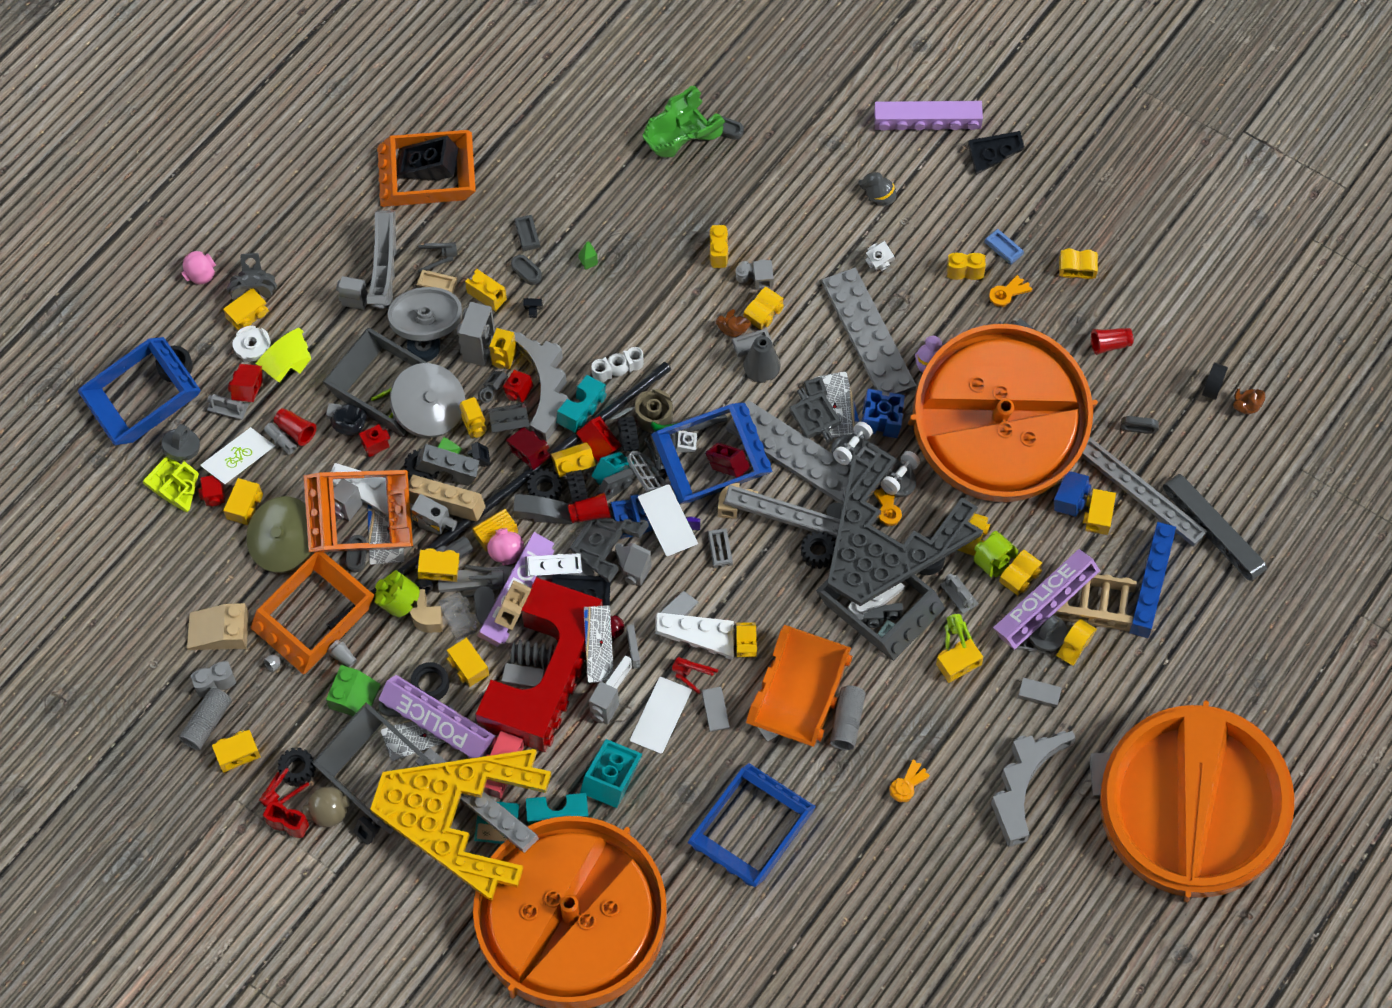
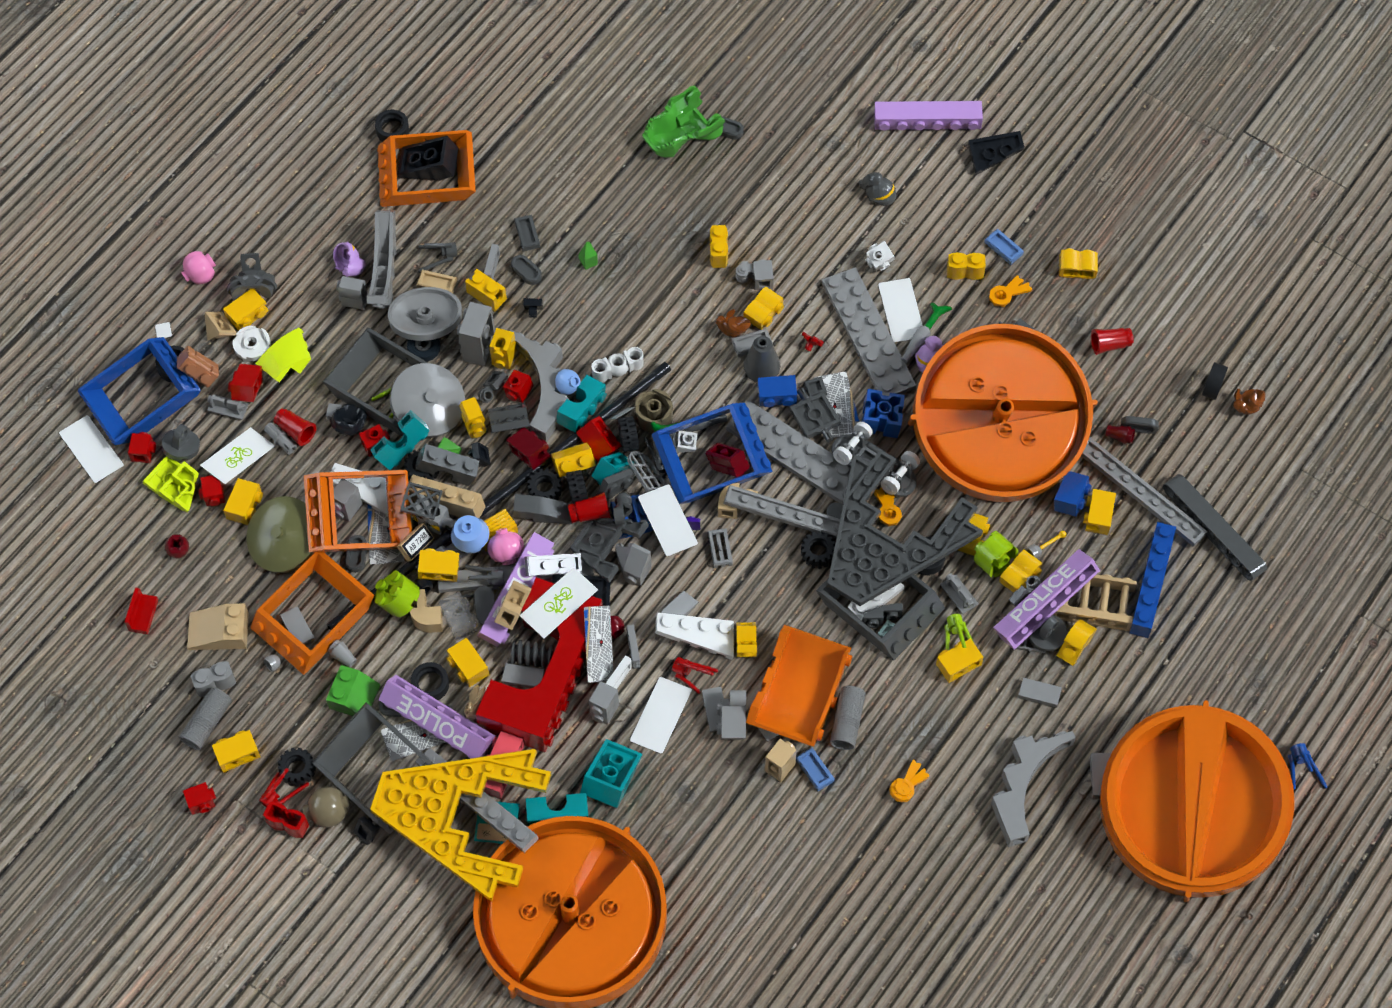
(91, 449): none -> white sticker
(141, 447): none -> red brick
(141, 612): none -> red panel
(163, 330): none -> white sticker
(178, 540): none -> dark red piece
(197, 366): none -> nougat brick
(200, 798): none -> red brick
(218, 326): none -> tan slope
(297, 625): none -> light grey tile
(348, 260): none -> lavender hair
(390, 452): none -> teal arch
(391, 115): none -> black tyre
(415, 541): none -> tile
(416, 512): none -> dark grey window
(469, 534): none -> light blue cone
(473, 704): none -> tan plate
(492, 261): none -> light grey tile
(558, 602): none -> white sticker
(567, 381): none -> light blue brick
(623, 507): none -> dark grey connector
(728, 860): blue window -> none
(732, 716): none -> light grey hinge
(777, 391): none -> blue brick
(780, 760): none -> tan brick
(811, 341): none -> red plant
(815, 769): none -> medium blue tile
(900, 308): none -> white sticker
(924, 331): none -> light grey piece
(1019, 595): none -> dark grey plate
(1036, 551): none -> hinge
(1121, 433): none -> dark red cone
(1301, 755): none -> blue plant

